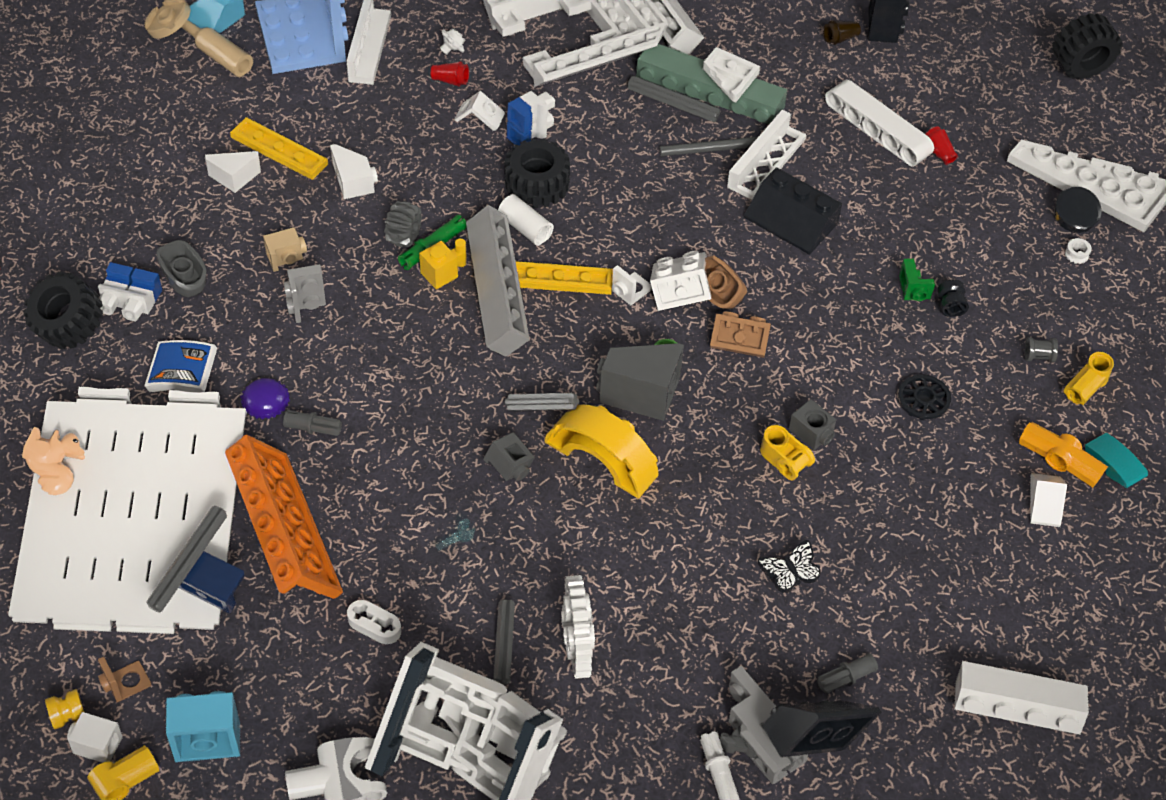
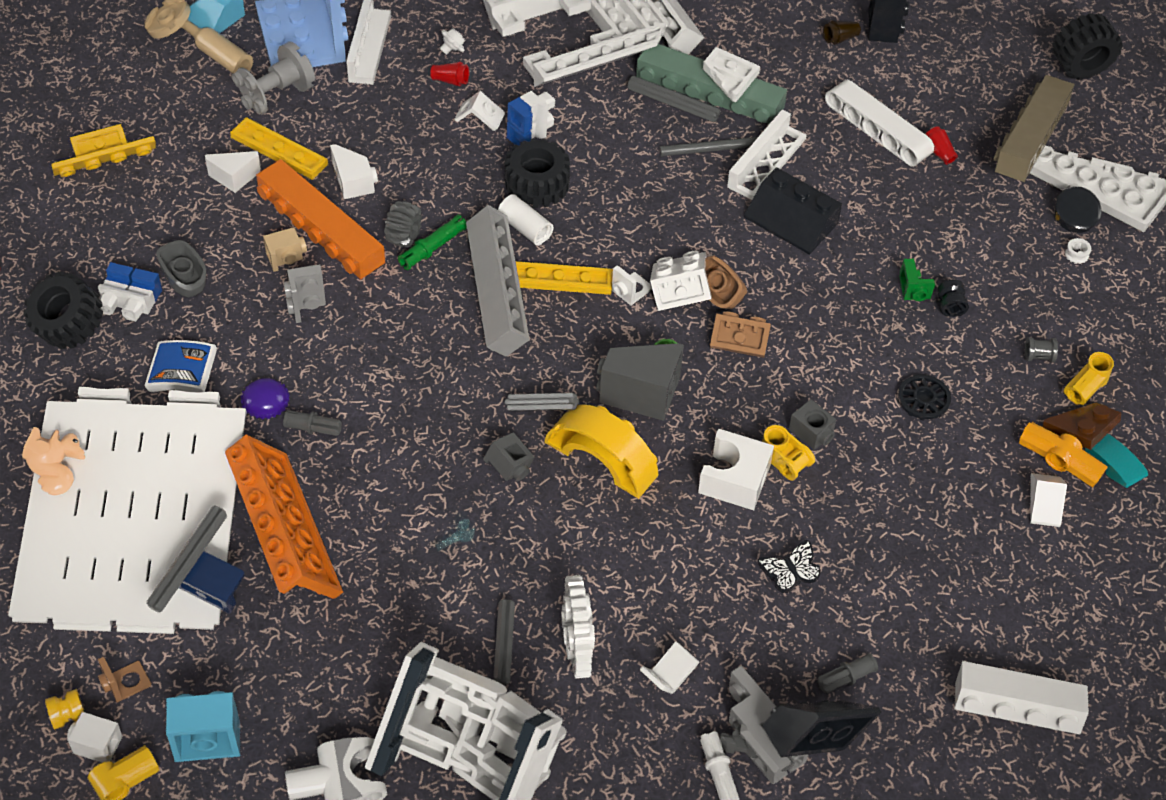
(100, 147): none -> yellow bracket
(289, 70): none -> light grey piece
(320, 219): none -> orange brick
(376, 617): white beam -> none
(441, 264): yellow brick -> none
(672, 668): none -> white bracket
(744, 480): none -> white piece
(1033, 128): none -> dark tan brick
(1086, 423): none -> reddish brown wing

